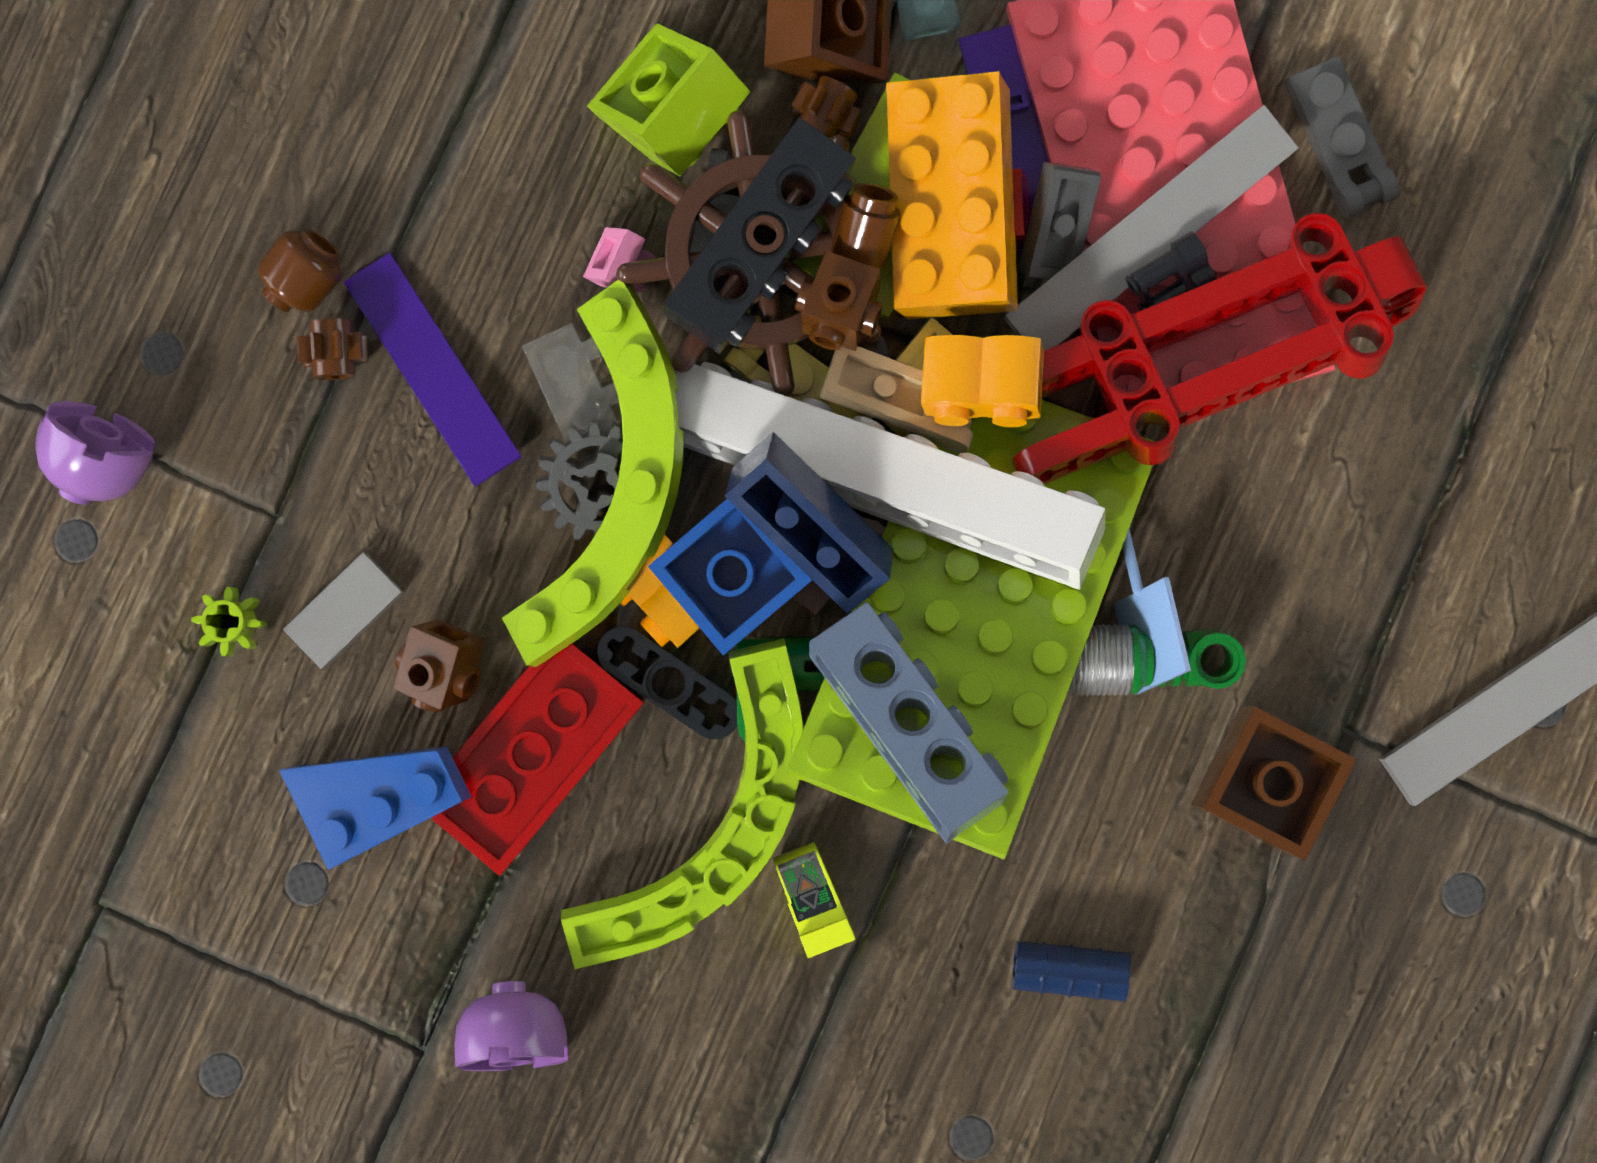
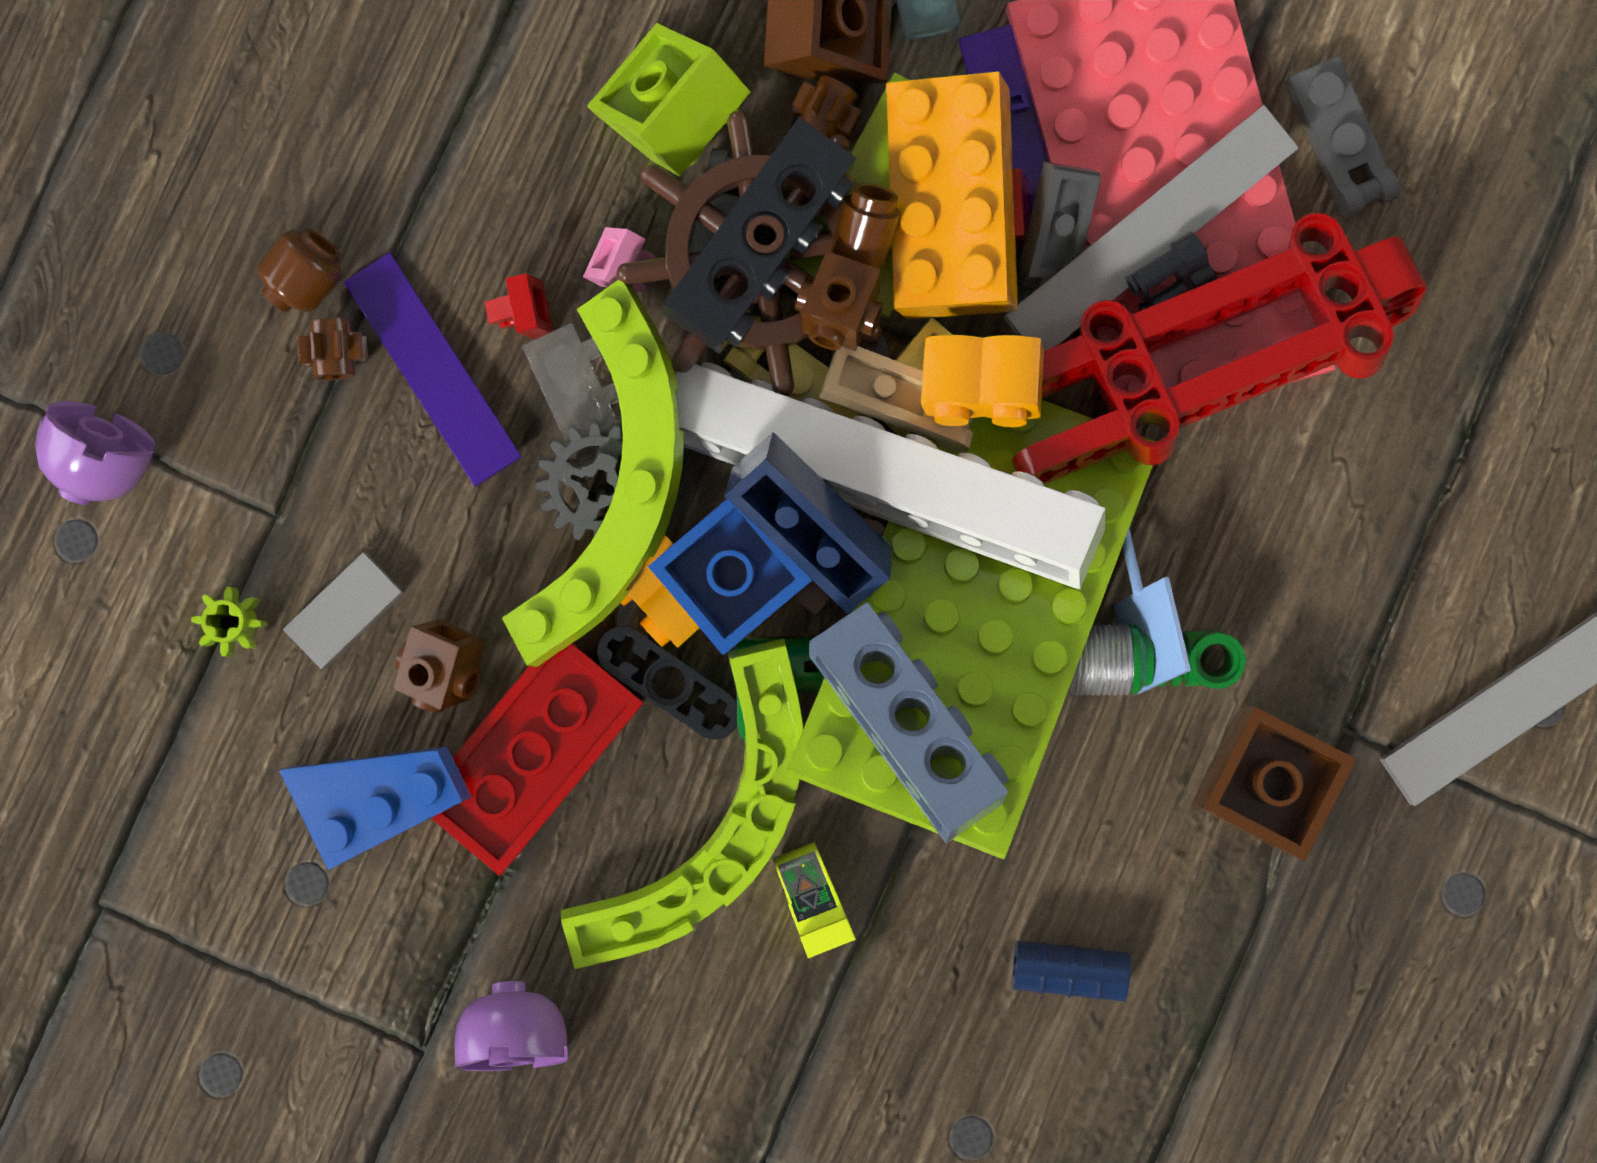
(523, 307): none -> red tile

